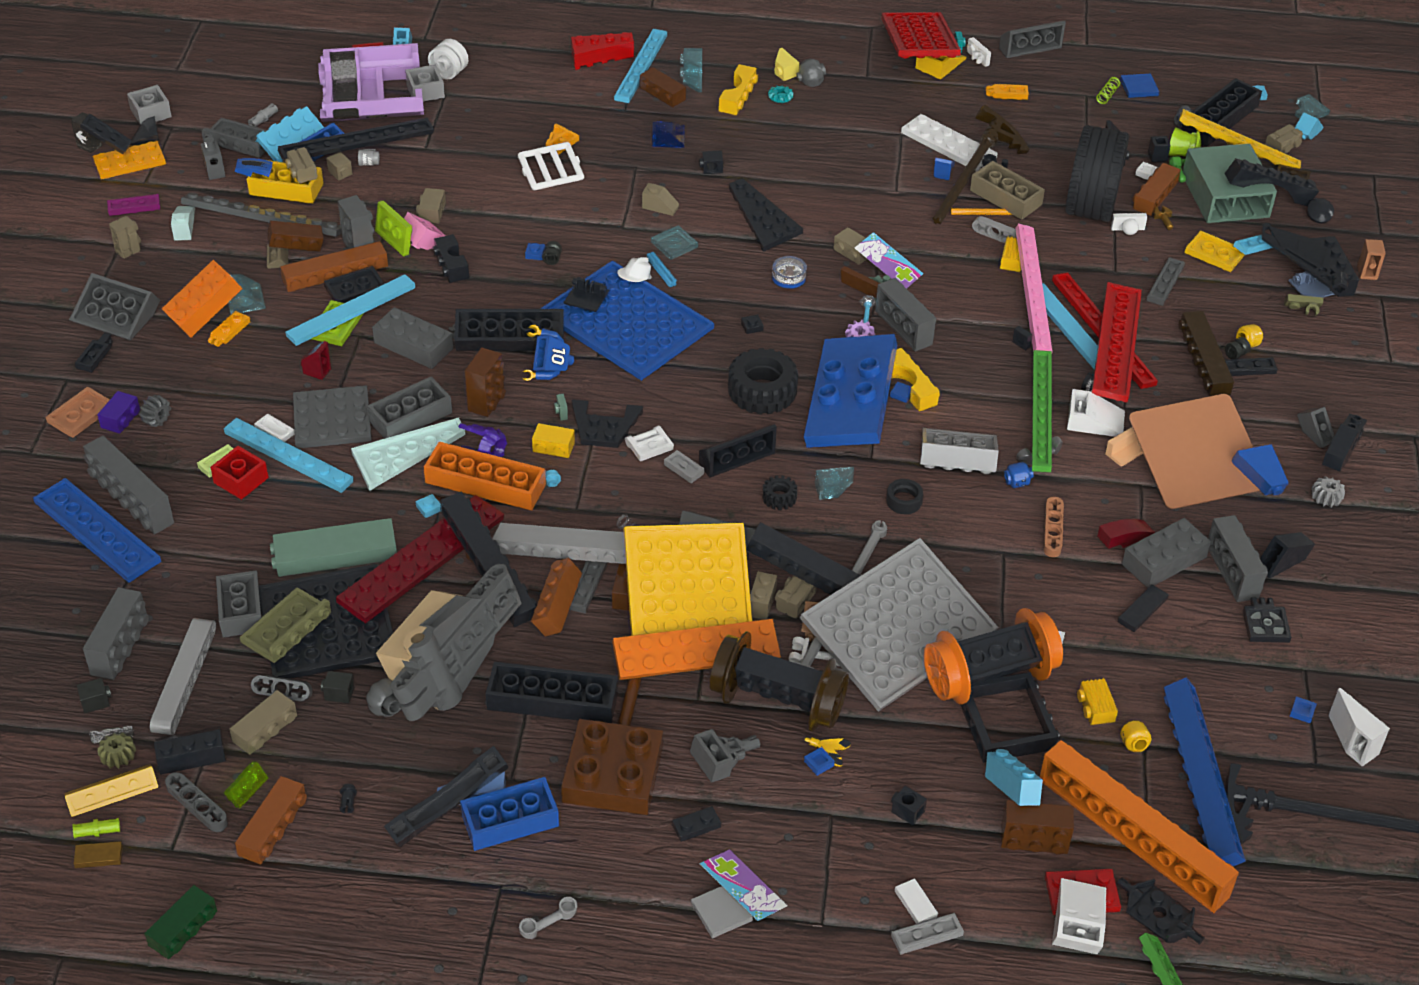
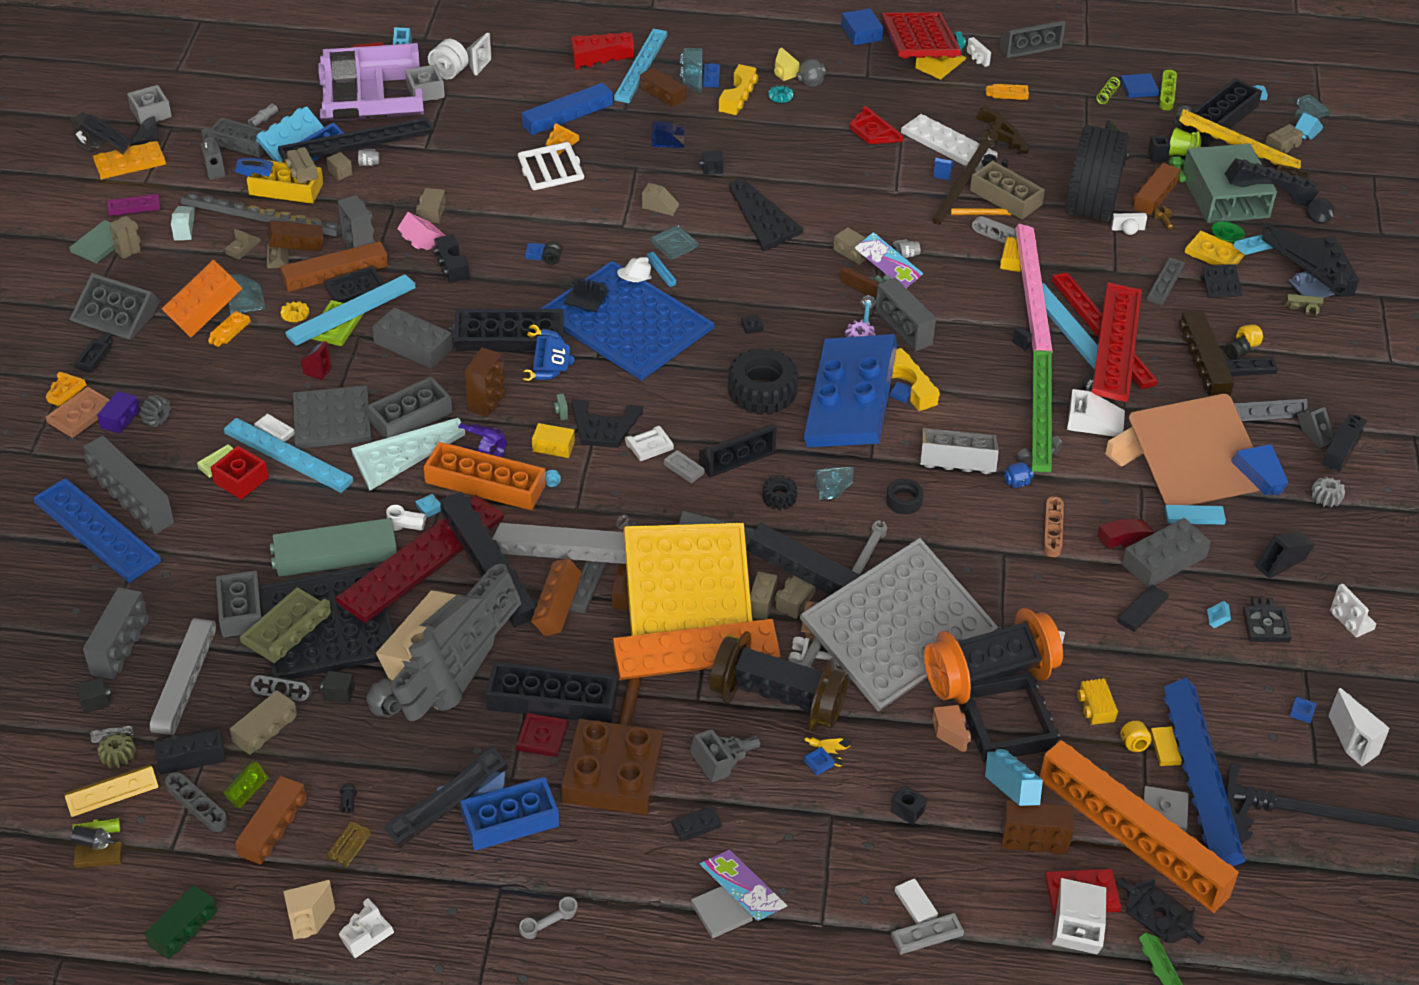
(64, 388): none -> light orange wing
(91, 837): none -> black piece
(95, 243): none -> sand green tile
(242, 245): none -> dark tan slope
(294, 316): none -> yellow gear
(309, 908): none -> tan slope
(332, 854): none -> clear yellow tile
(365, 930): none -> white slope
(393, 228): lime plate -> none
(405, 519): none -> white piece
(479, 54): none -> white slope
(542, 735): none -> dark red tile
(567, 108): none -> blue brick
(711, 75): none -> blue plate
(789, 272): clear piece -> none
(862, 26): none -> blue brick
(873, 128): none -> red wing
(907, 248): none -> light grey piece
(950, 726): none -> nougat slope
(1145, 170): white plate -> none
(1165, 89): none -> lime beam
(1165, 746): none -> yellow tile
(1169, 803): none -> light grey plate
(1195, 514): none -> medium azure tile
(1219, 614): none -> medium azure plate
(1221, 281): none -> black hinge
(1228, 231): none -> green dish
(1236, 558): dark grey brick -> none
(1271, 409): none -> plate
(1351, 612): none -> white bracket
(1371, 259): nougat brick -> none

